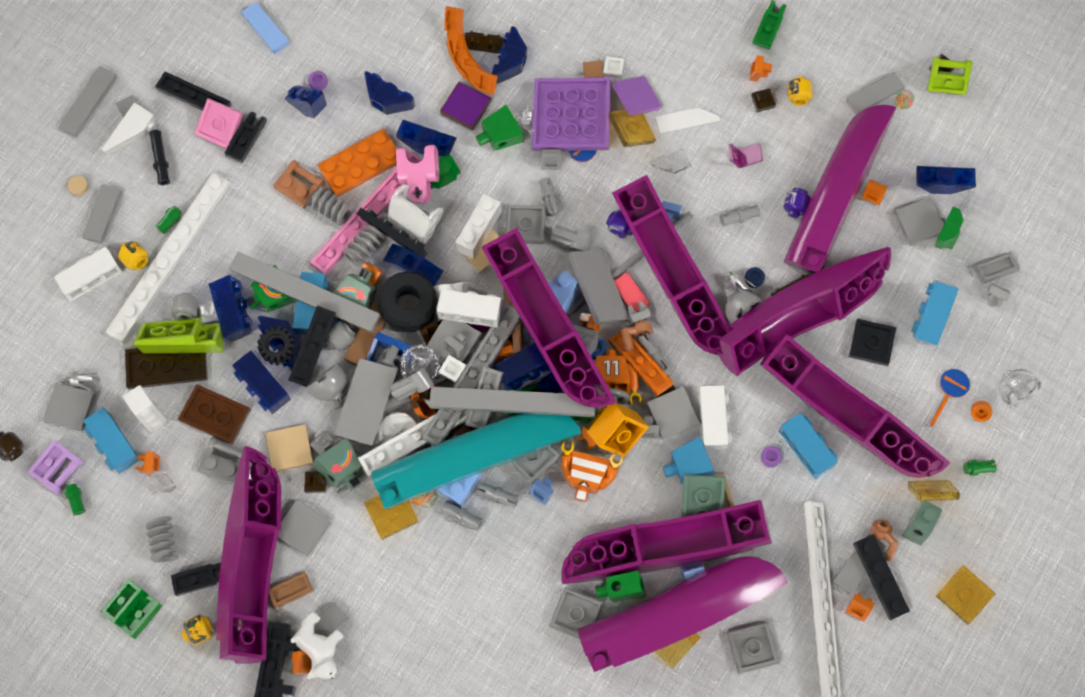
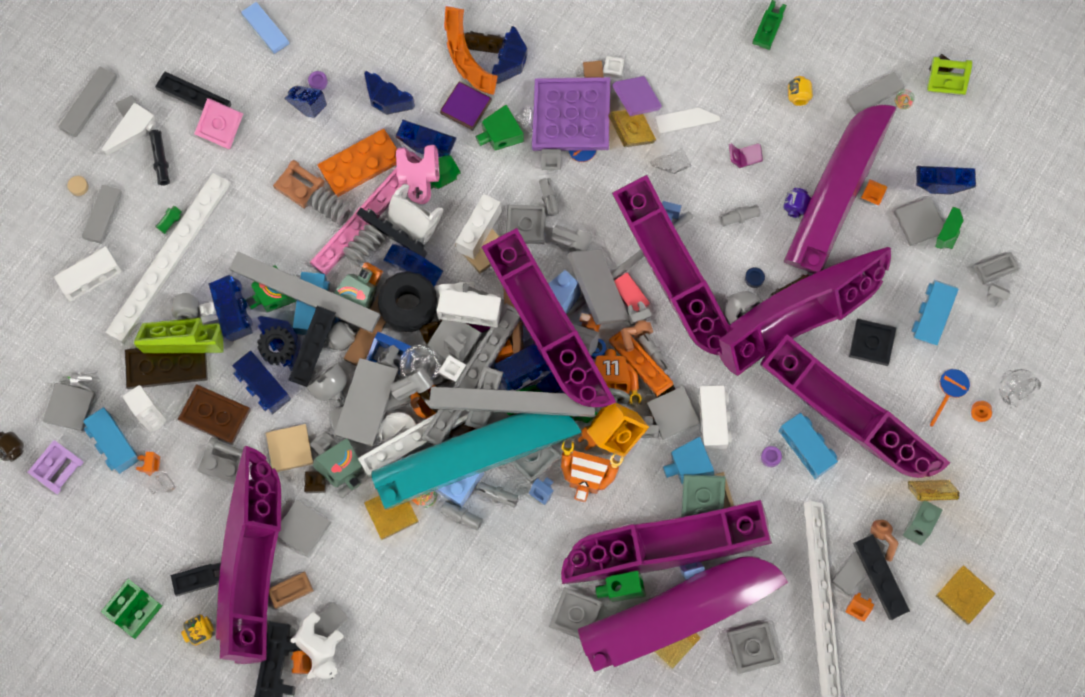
(74, 494): green animal -> none
(133, 255): yellow head -> none
(160, 540): light grey piece -> none
(245, 138): black hinge -> none
(617, 225): dark purple head -> none
(737, 278): flat silver piece -> none
(759, 68): orange tile -> none
(763, 100): dark brown tile -> none
(975, 467): green animal -> none

